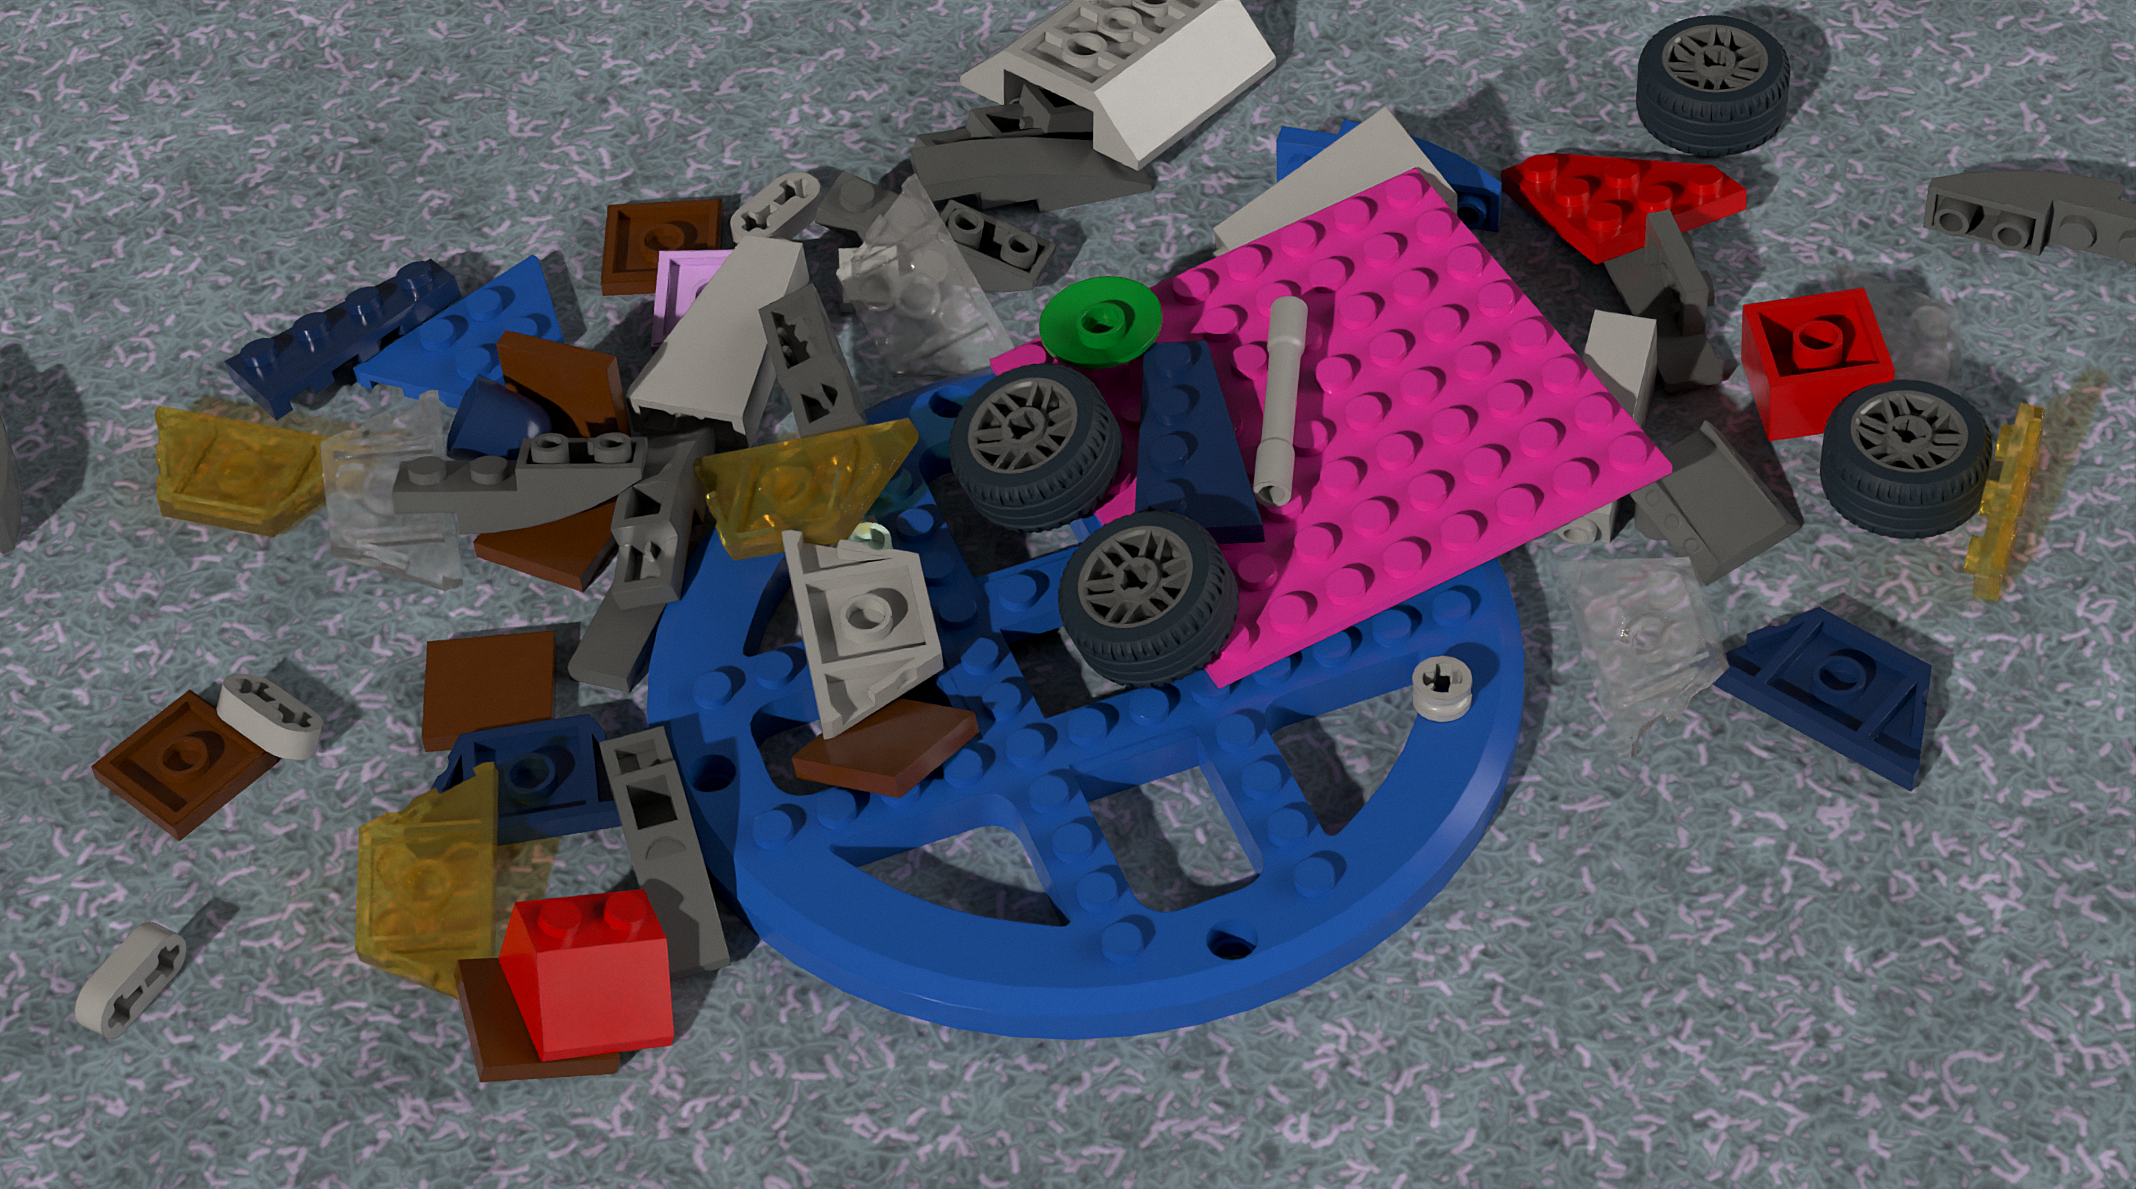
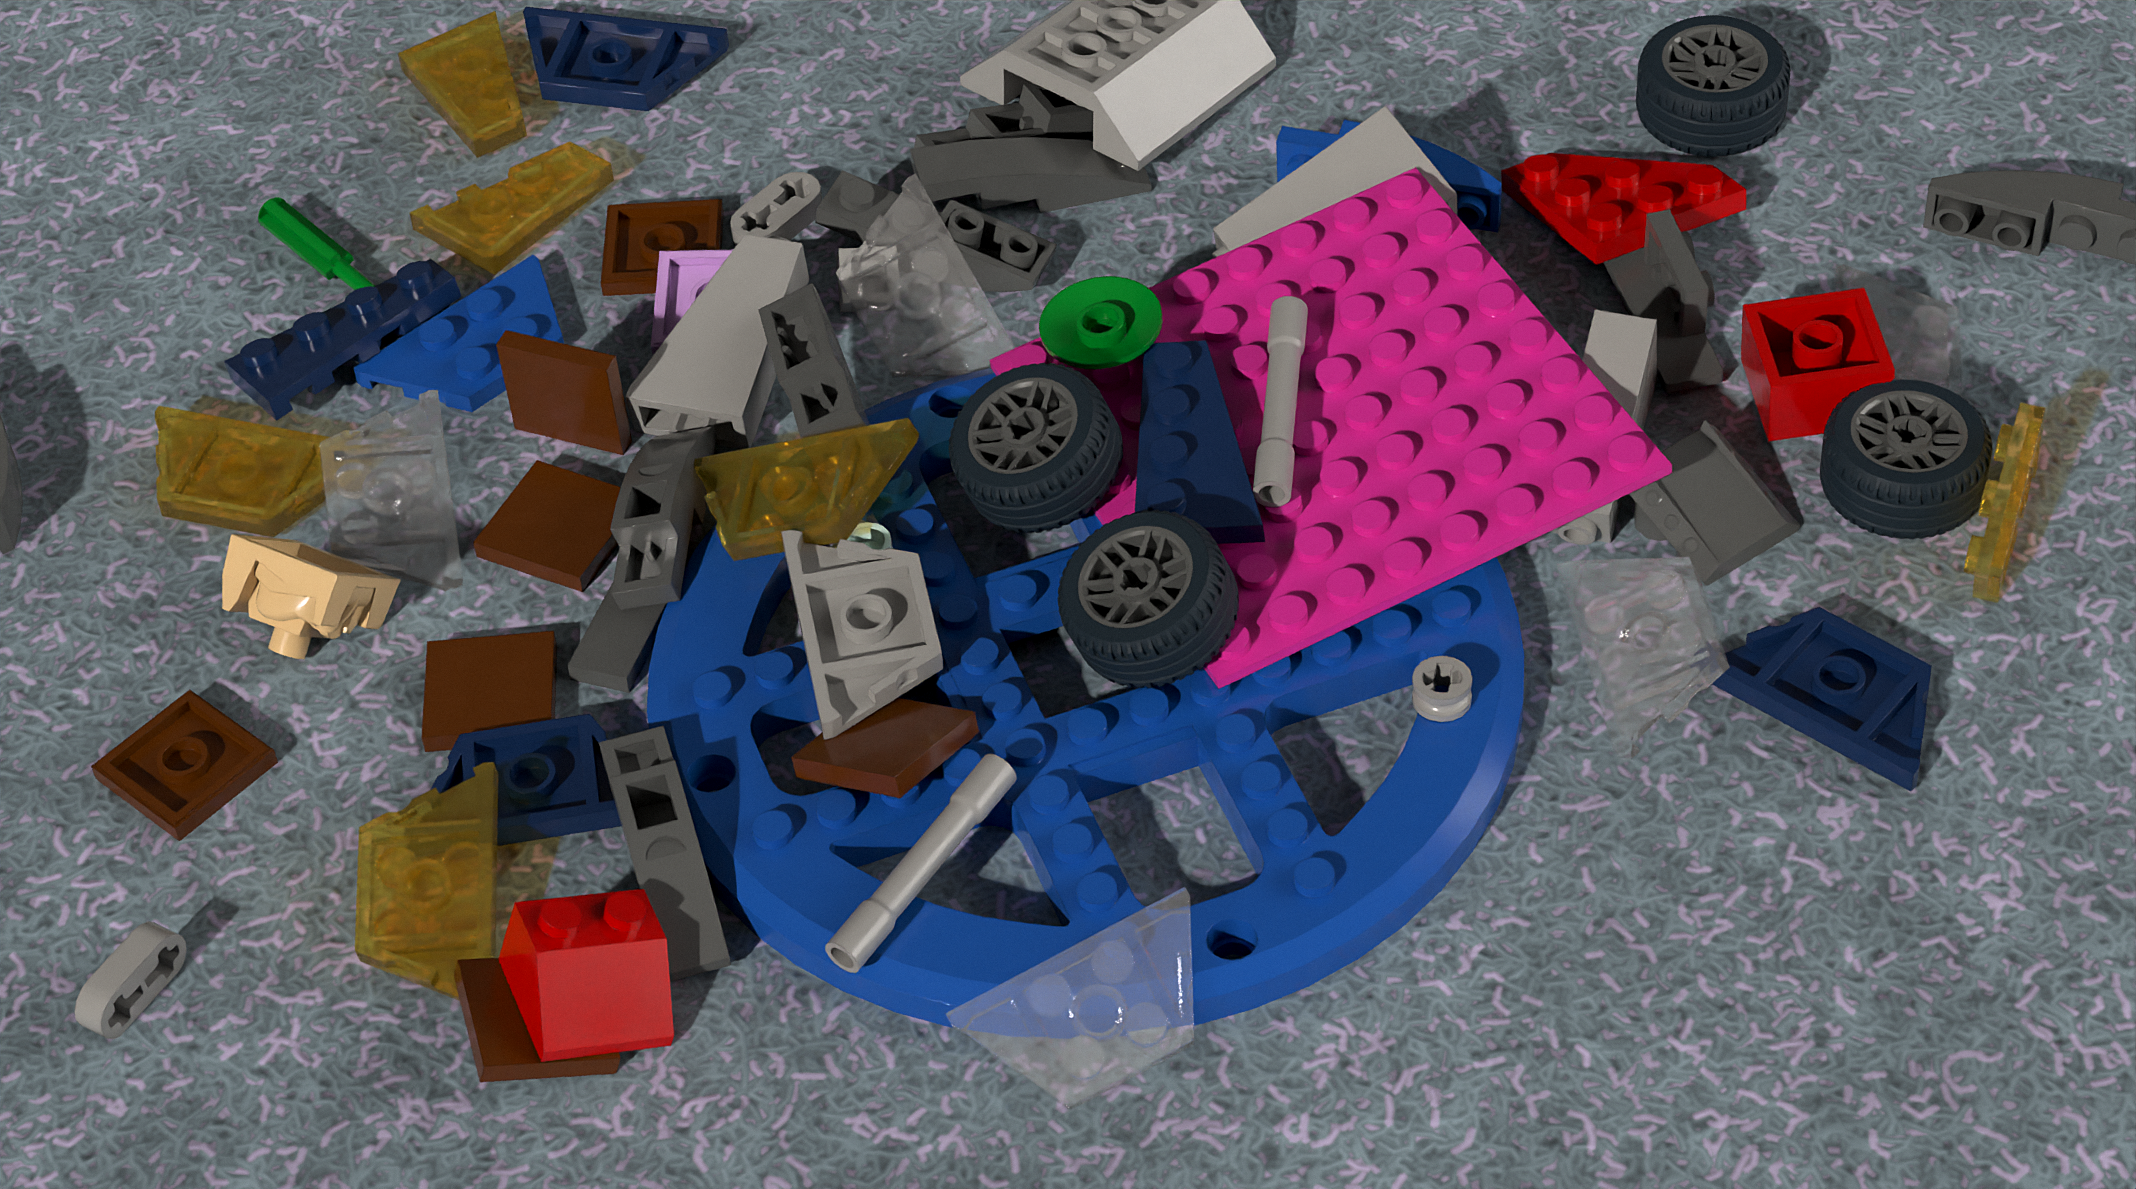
(269, 716): light grey beam -> none
(302, 591): none -> tan brick
(310, 243): none -> green axle
(469, 83): none -> clear yellow wing
(494, 422): dark blue helmet -> none
(512, 215): none -> clear yellow wing
(545, 483): dark grey slope -> none
(616, 58): none -> dark blue wing
(877, 915): none -> light grey piece
(1095, 1007): none -> clear wing

